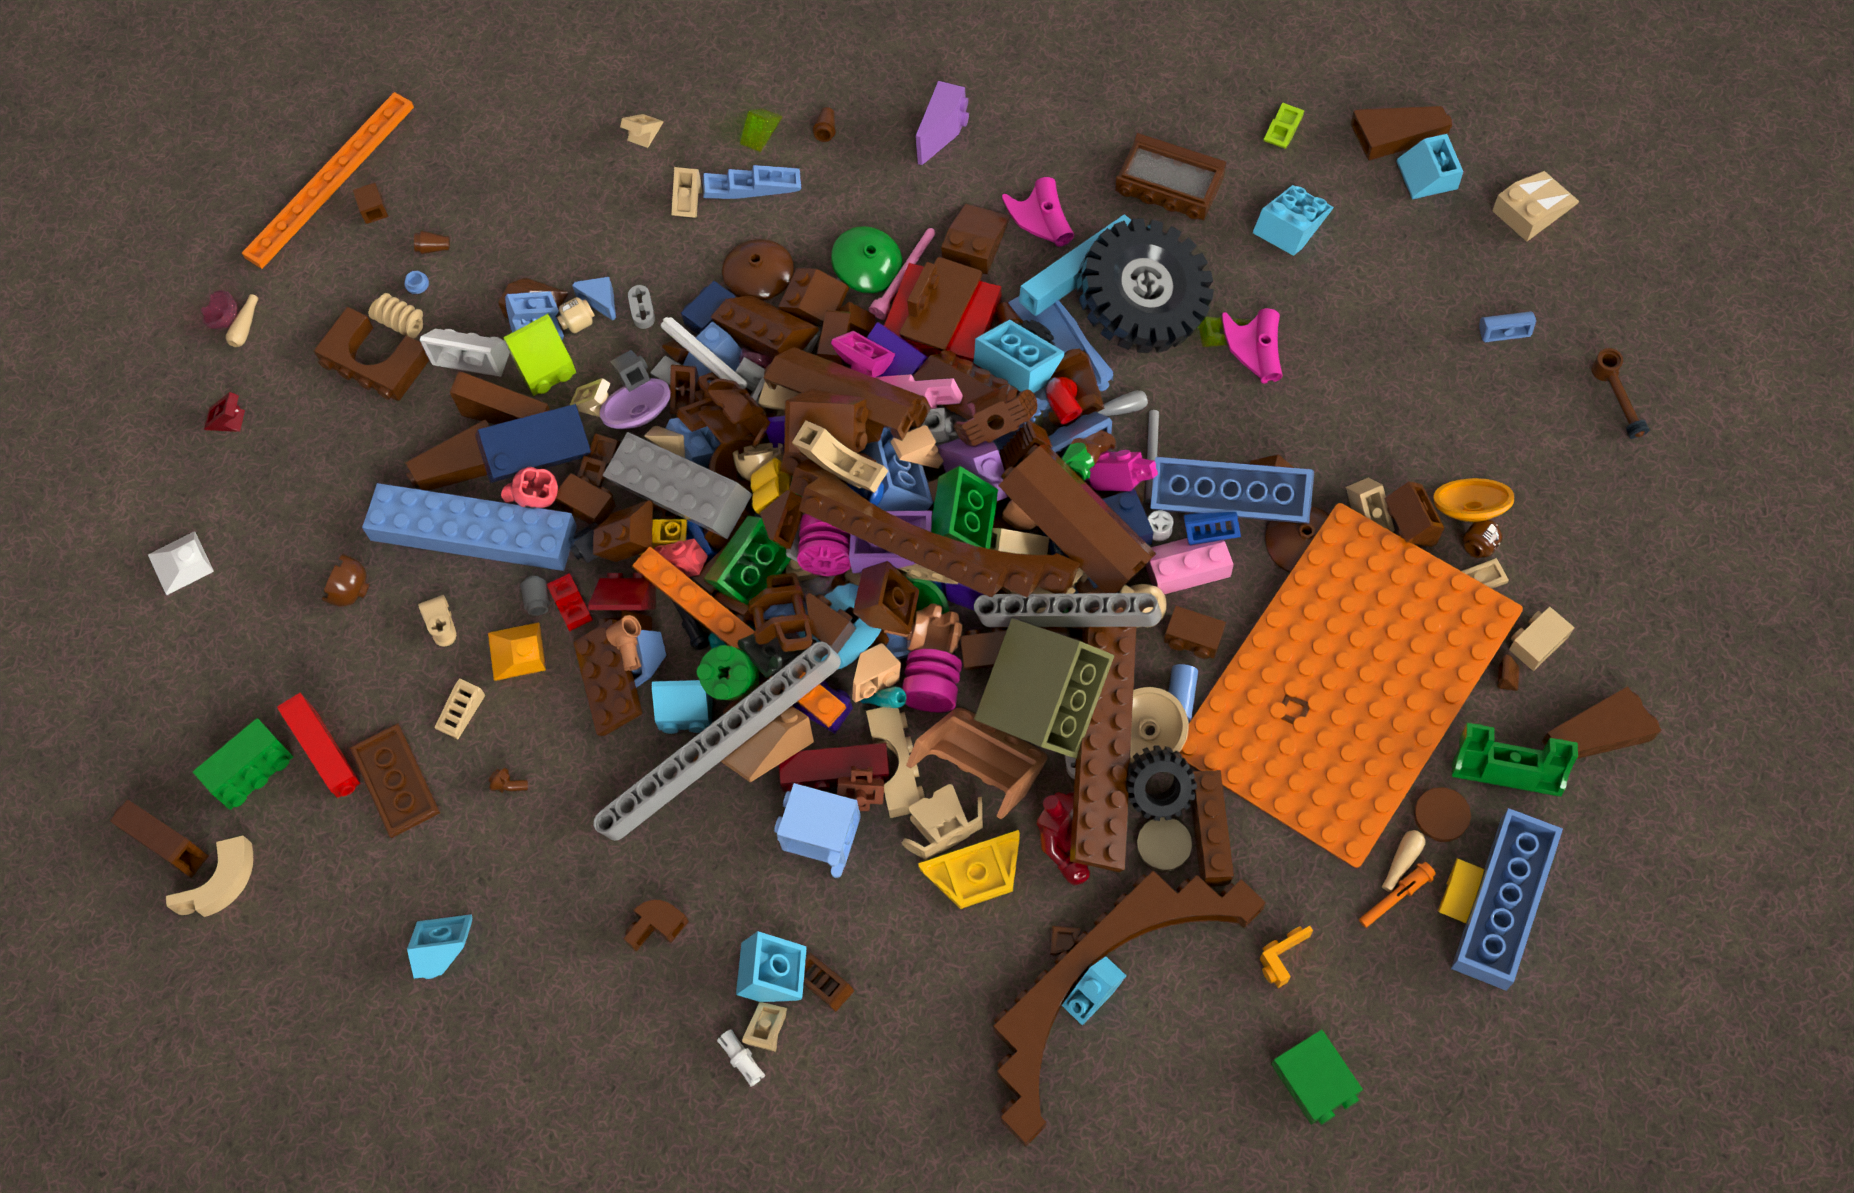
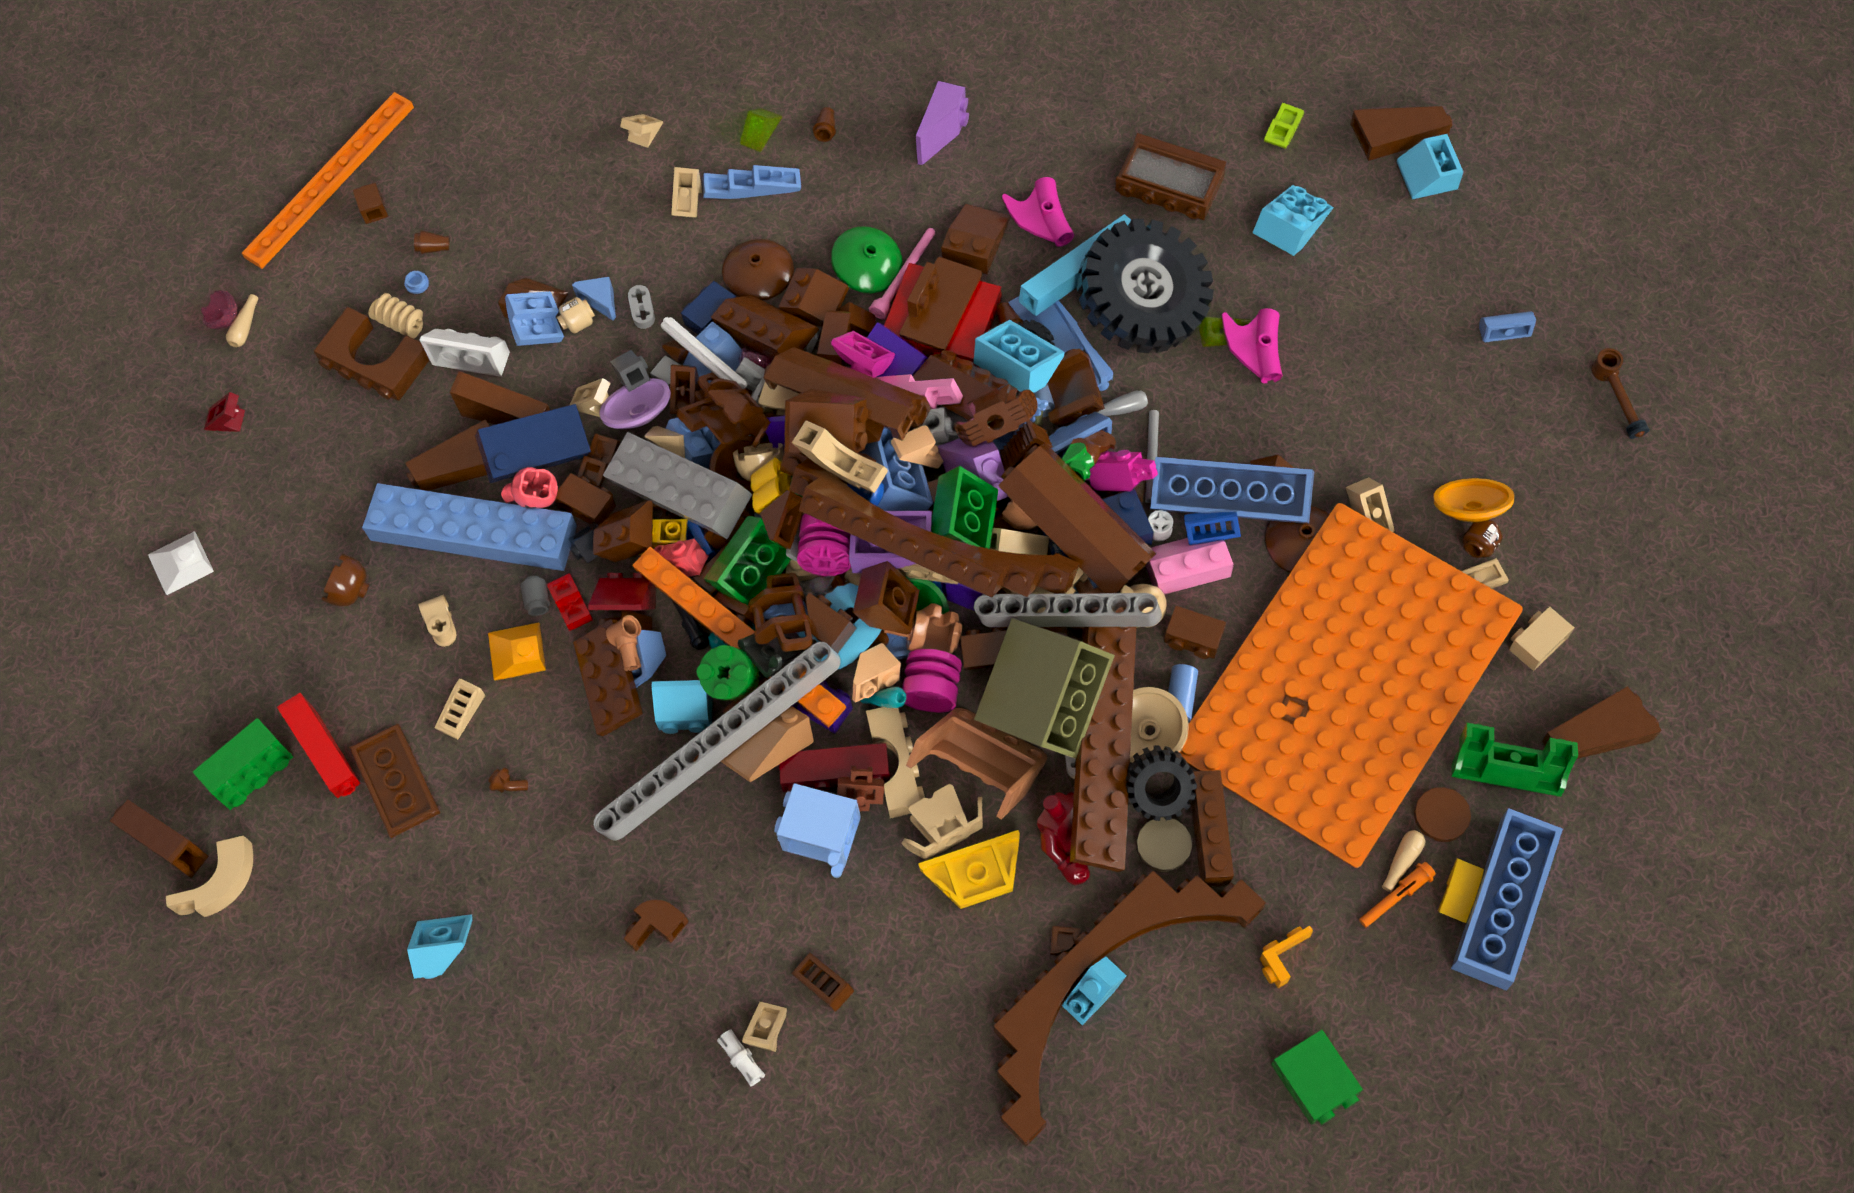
(540, 355): lime slope -> none
(771, 969): medium azure slope -> none
(1061, 398): red cylinder -> none
(1415, 515): reddish brown slope -> none
(1508, 674): reddish brown slope -> none
(1533, 204): tan slope -> none

